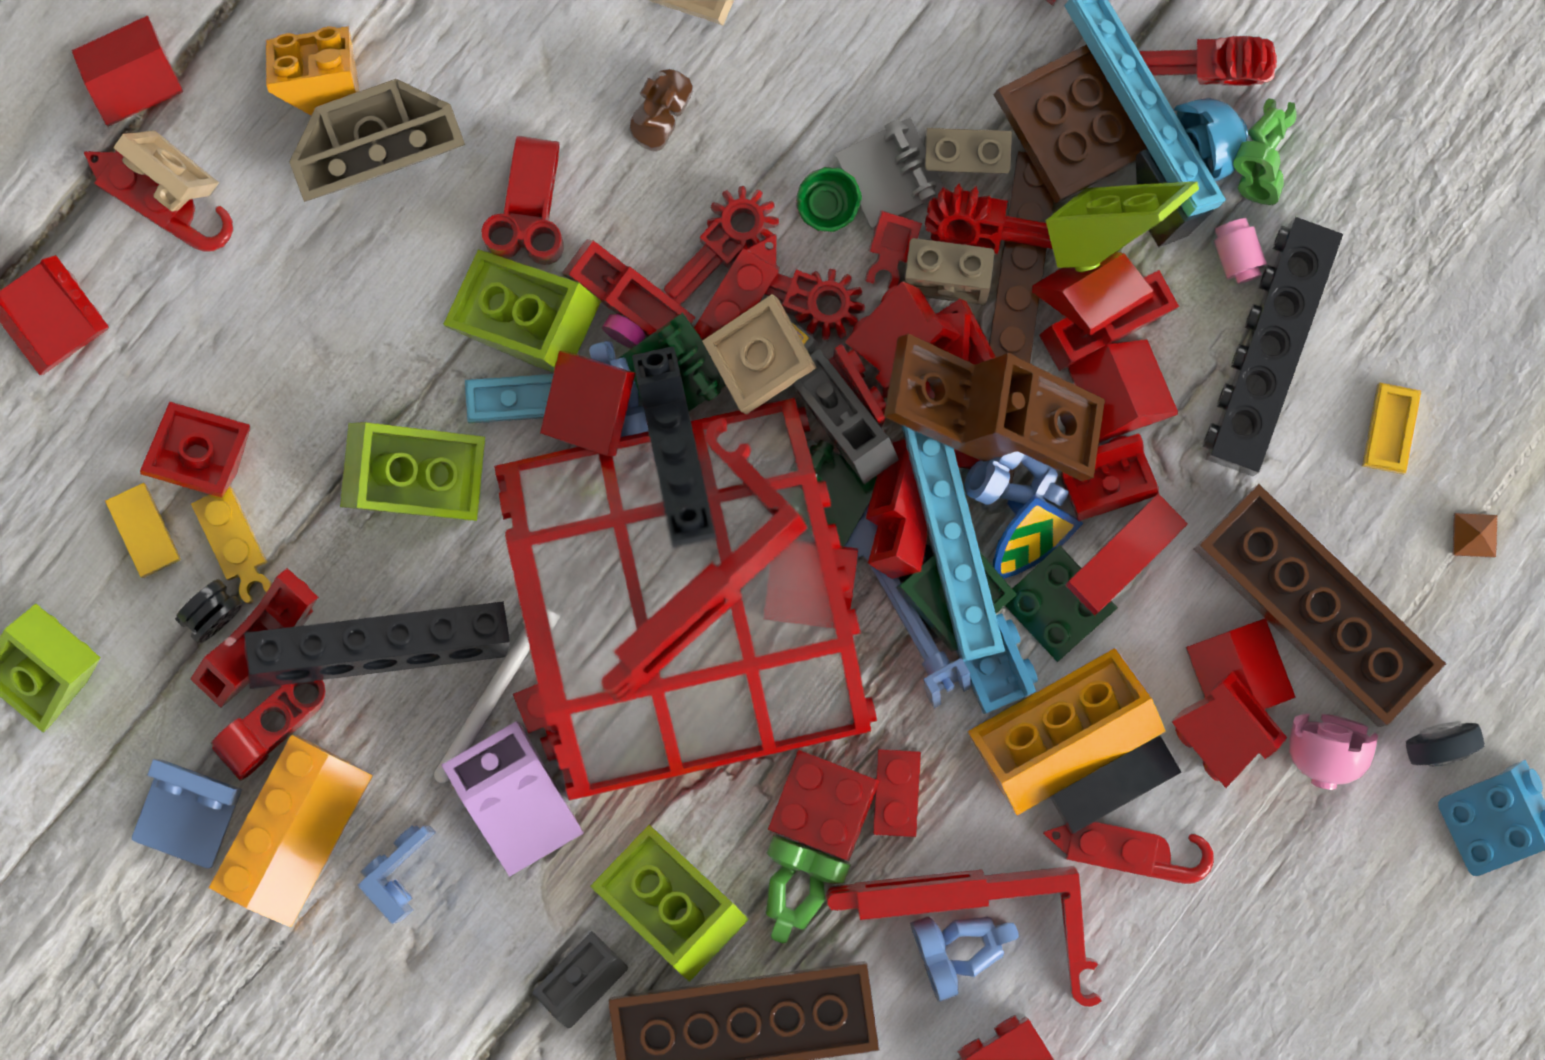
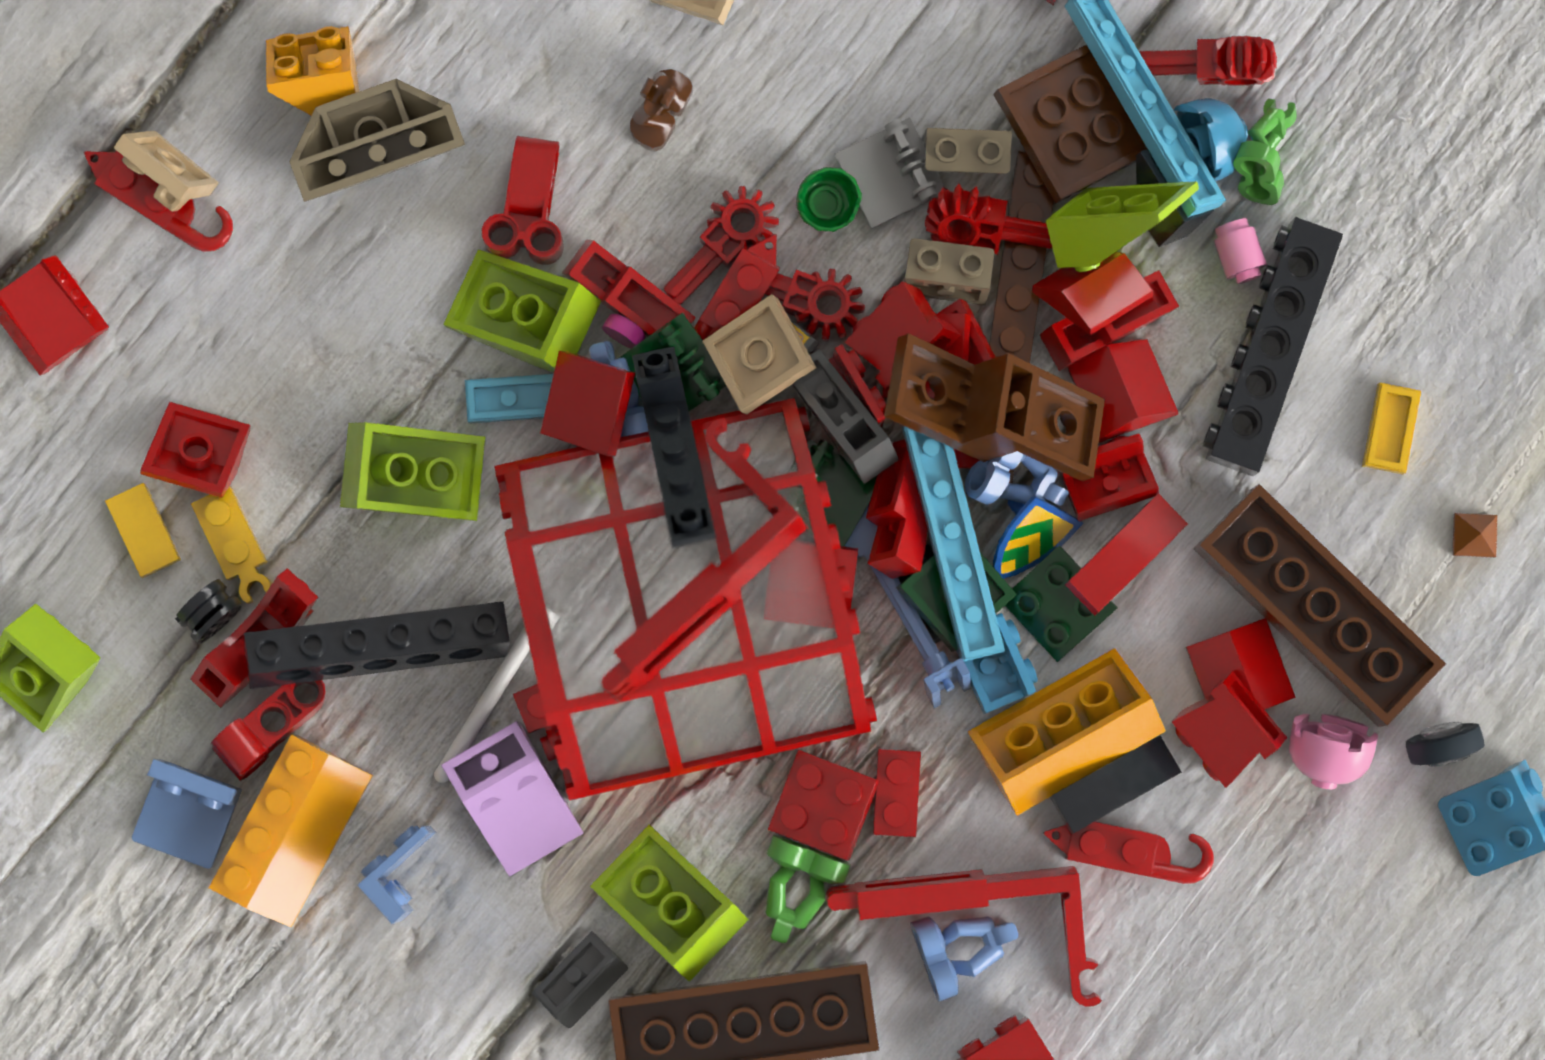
(127, 71): red slope -> none
(891, 244): red plate -> none

